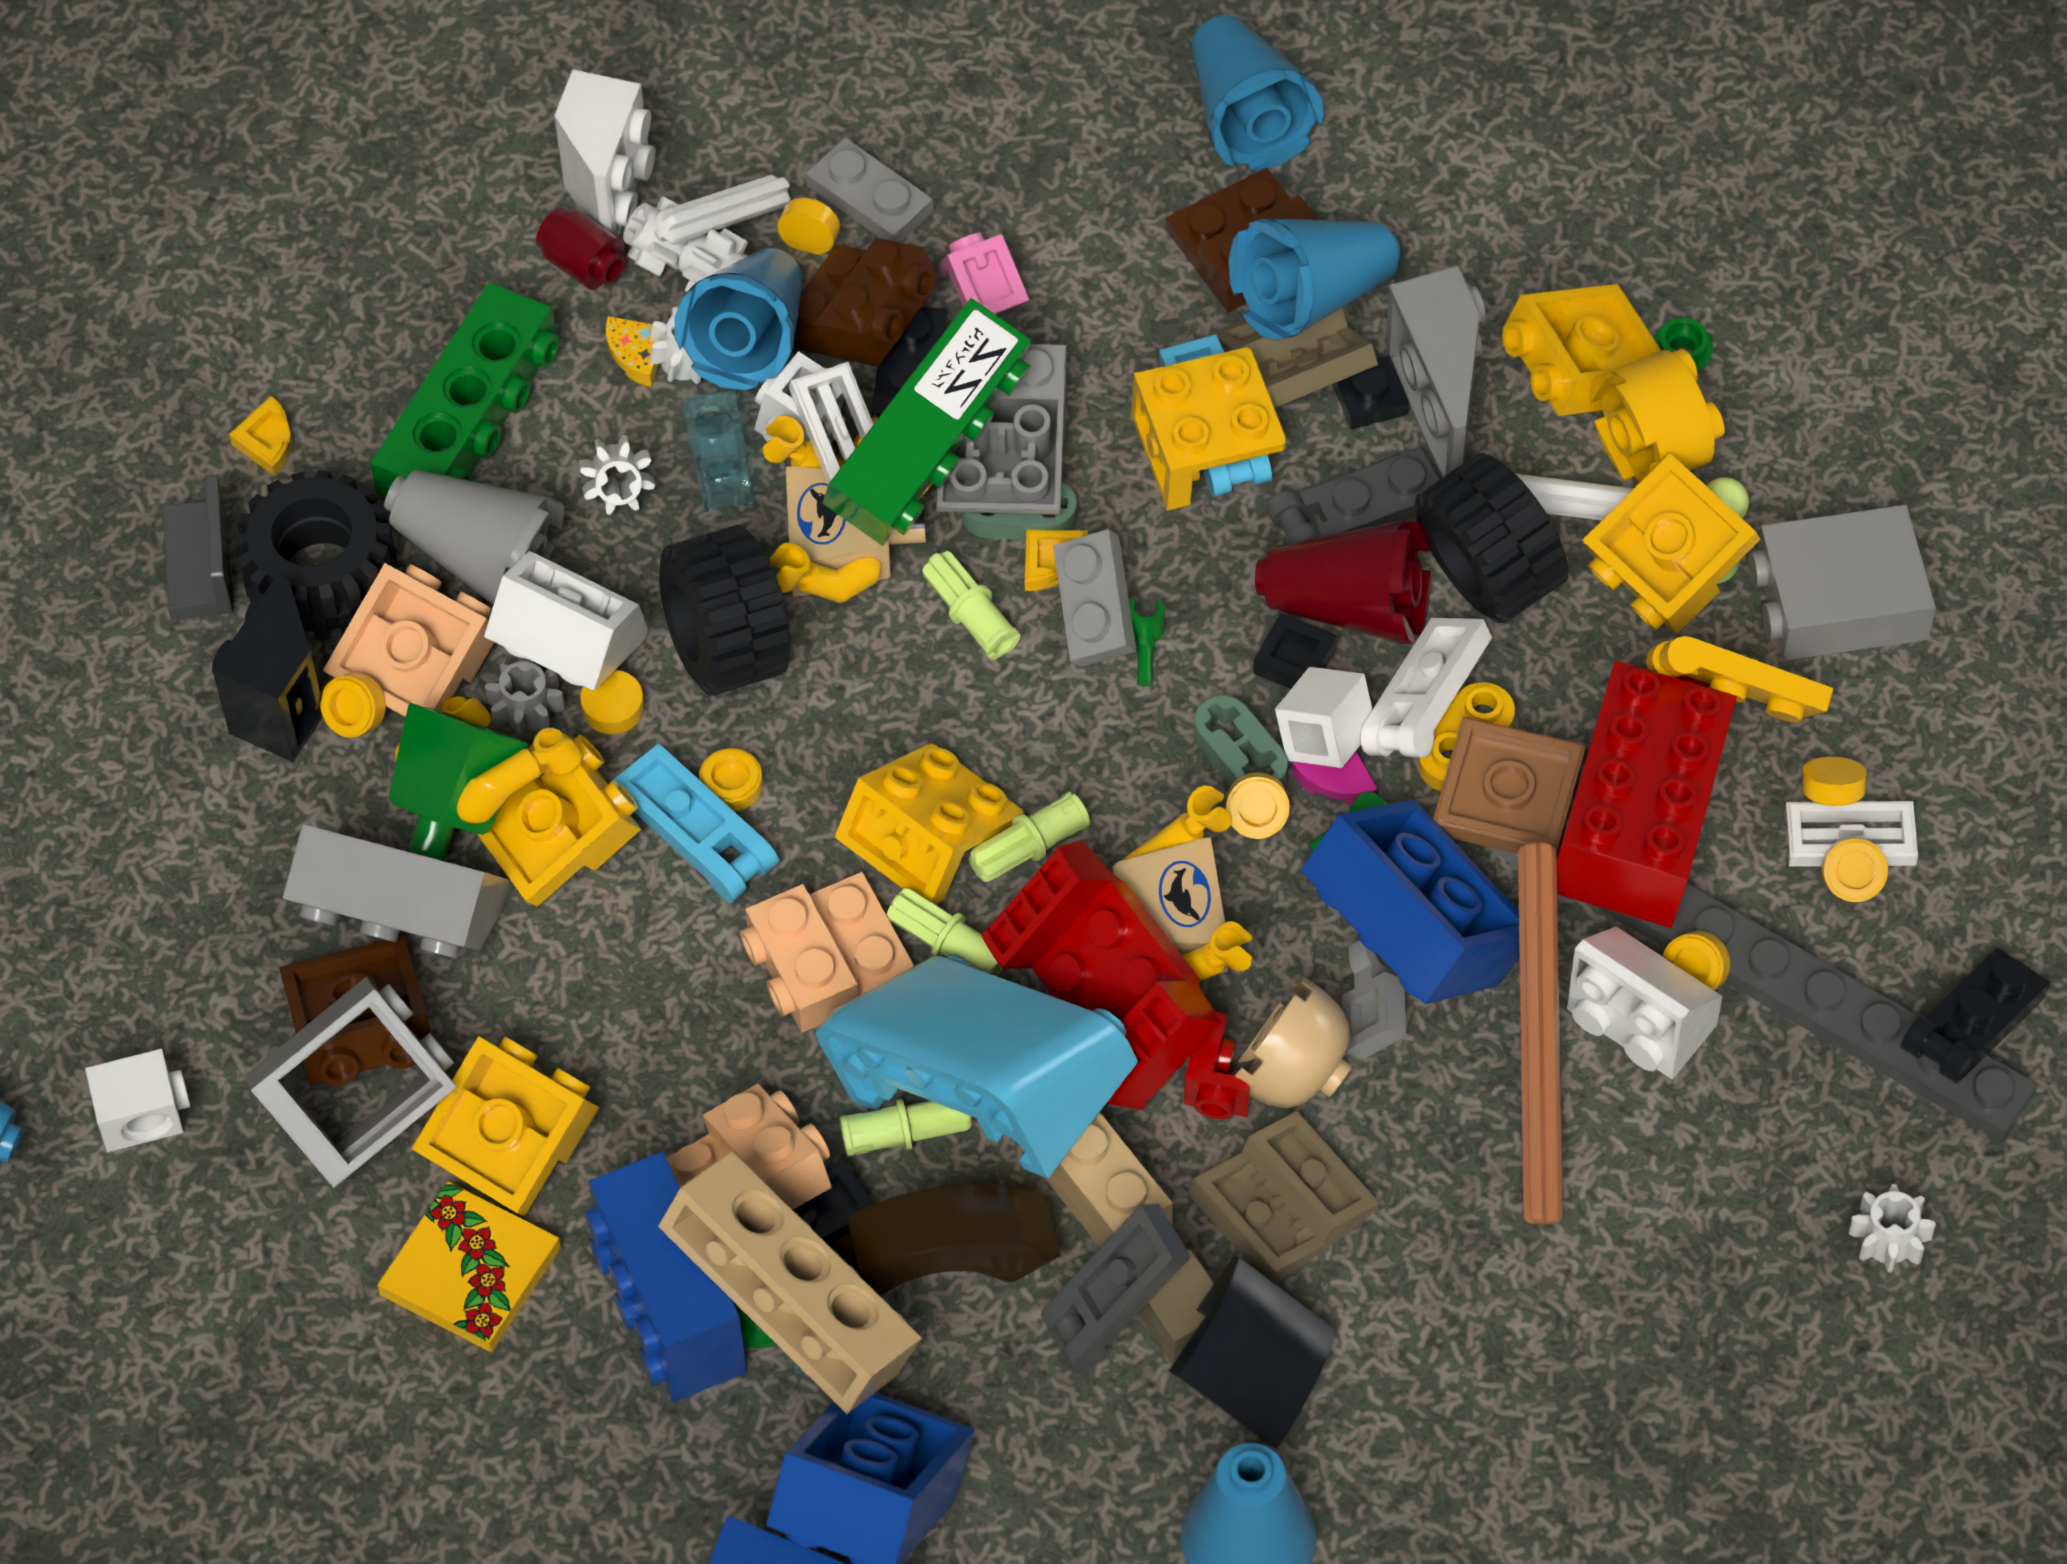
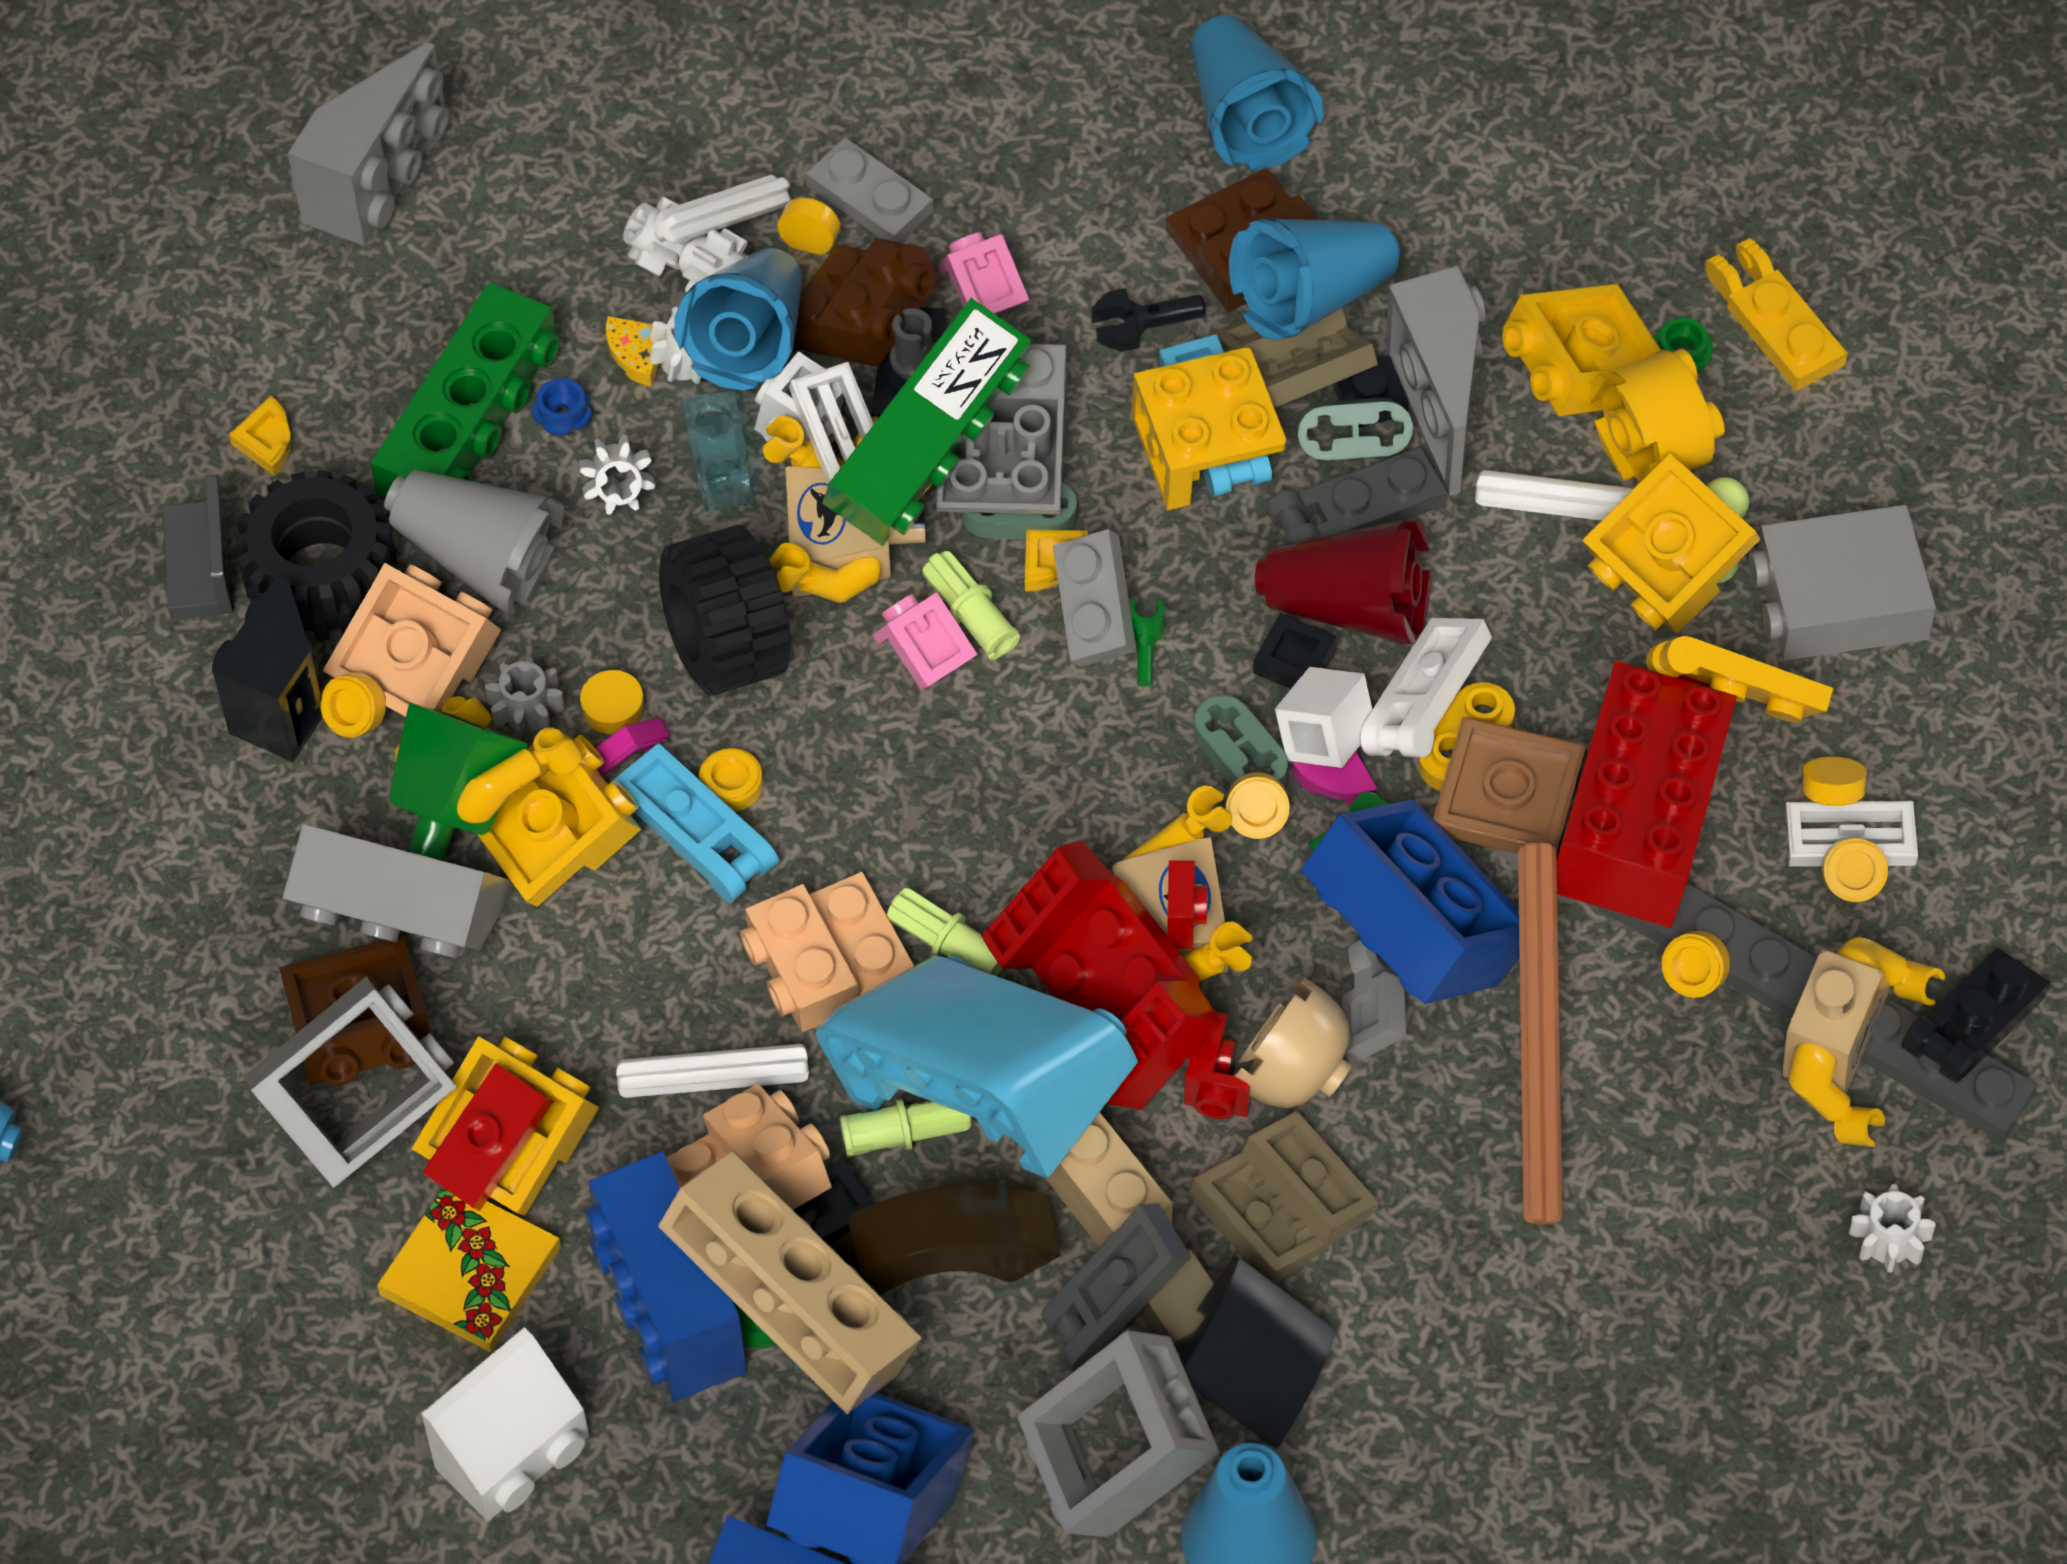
(137, 1099): white brick -> none
(368, 146): none -> light grey slope
(487, 1137): none -> red plate
(505, 1427): none -> white slope
(557, 394): none -> blue plate
(564, 621): white slope -> none
(581, 248): dark red brick -> none
(604, 146): white slope -> none
(629, 740): none -> dark pink tile
(712, 1070): none -> white axle
(911, 341): none -> dark grey pin
(921, 818): yellow bracket -> none
(925, 638): none -> bright pink bracket
(1029, 837): yellowish green axle -> none
(1140, 317): none -> black bar
(1168, 1415): none -> light grey window
(1185, 903): none -> red plate
(1355, 443): none -> sand green beam
(1492, 538): black tyre -> none
(1640, 1001): white slope -> none
(1776, 317): none -> yellow hinge
(1836, 1024): none -> torso

